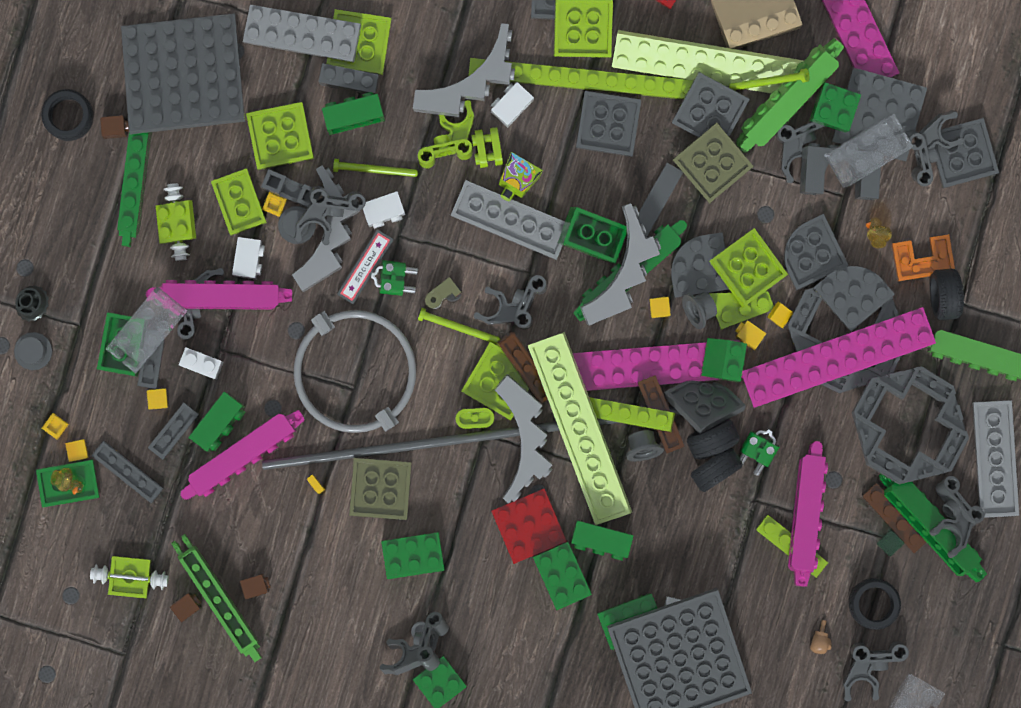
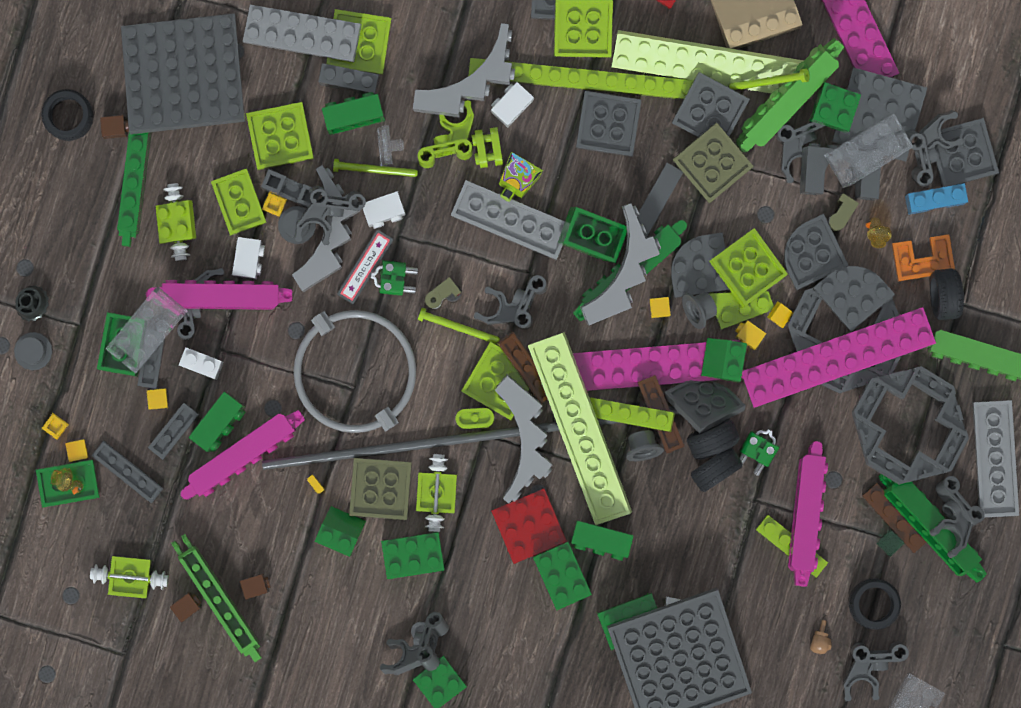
(340, 531): none -> green slope
(387, 145): none -> clear tile
(436, 493): none -> lime plate
(843, 214): none -> olive leg
(936, 198): none -> dark azure arch

